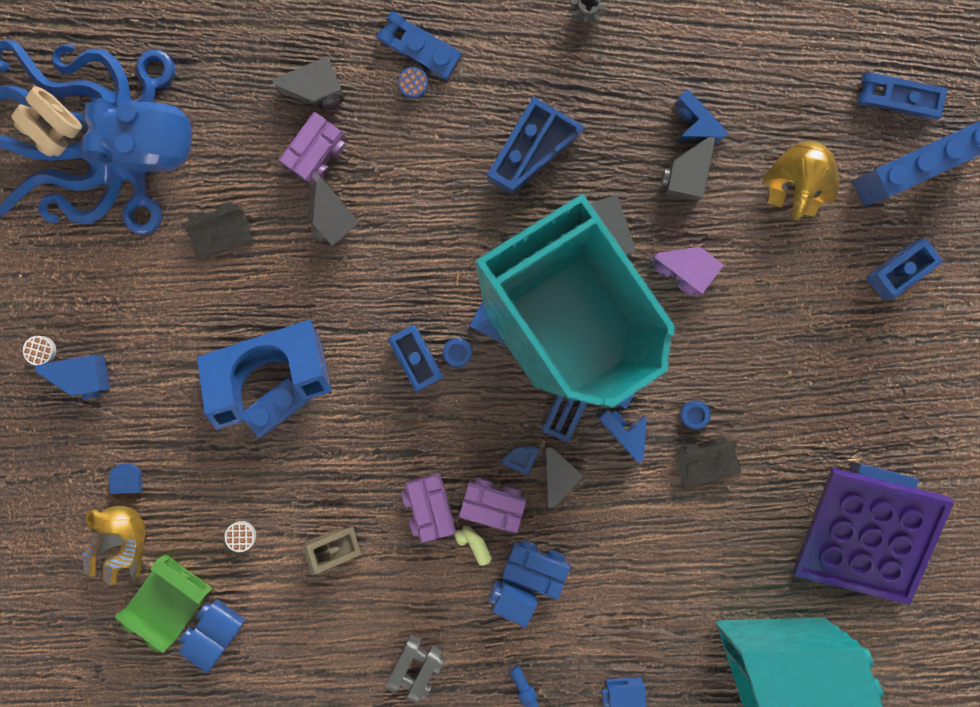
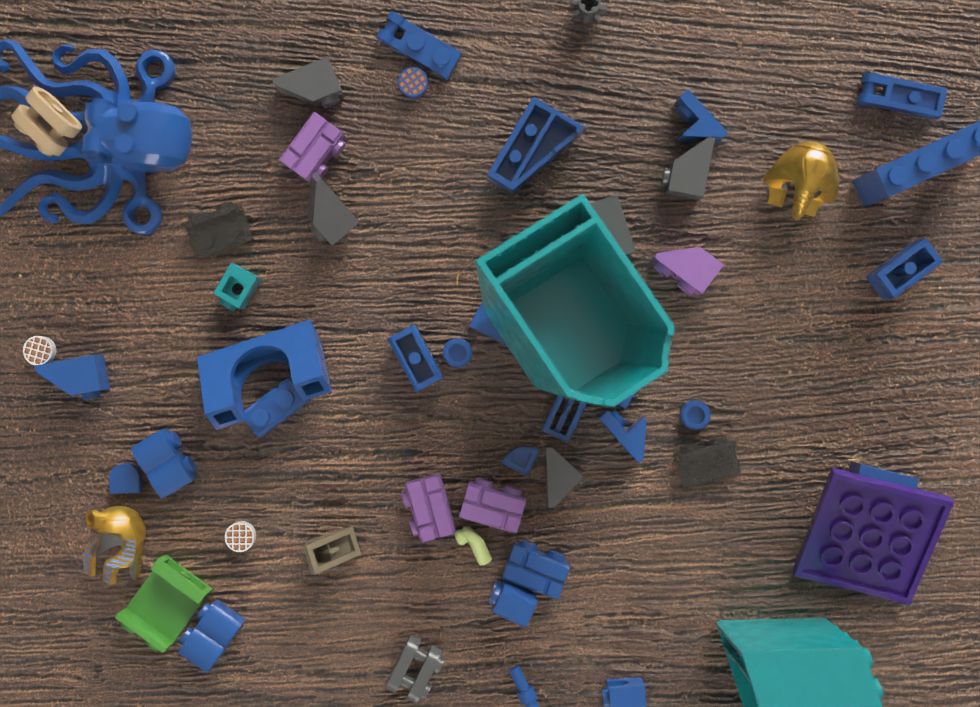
(164, 462): none -> blue brick
(226, 288): none -> teal brick

